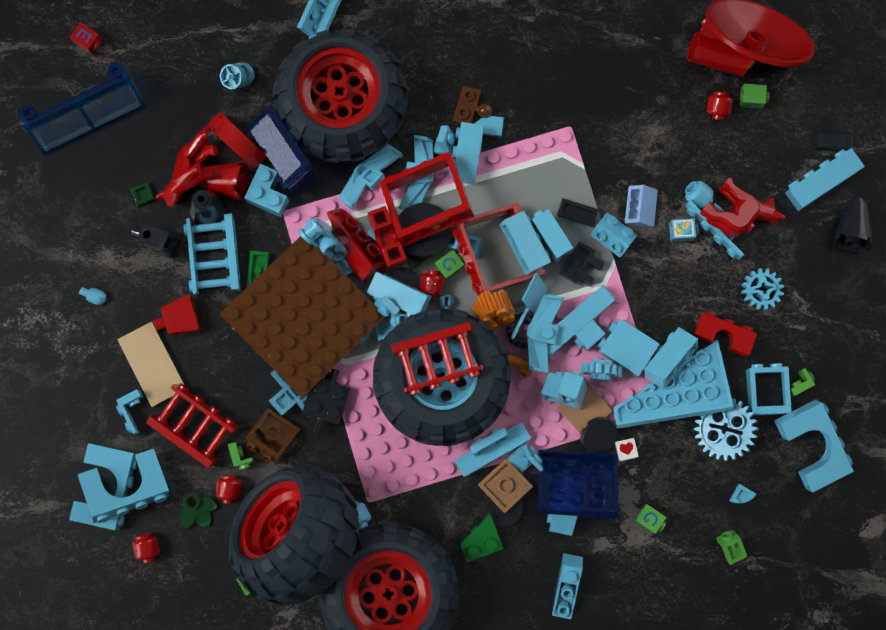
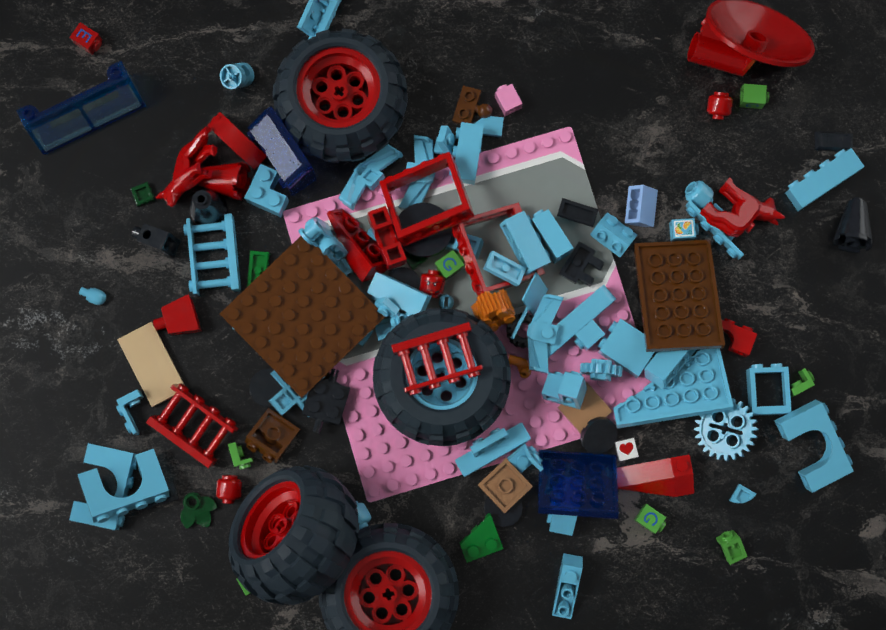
(146, 547): red head -> none
(504, 268): none -> medium azure plate
(508, 99): none -> bright pink brick
(661, 477): none -> red wedge
(678, 296): none -> reddish brown plate
(761, 281): medium azure gear -> none

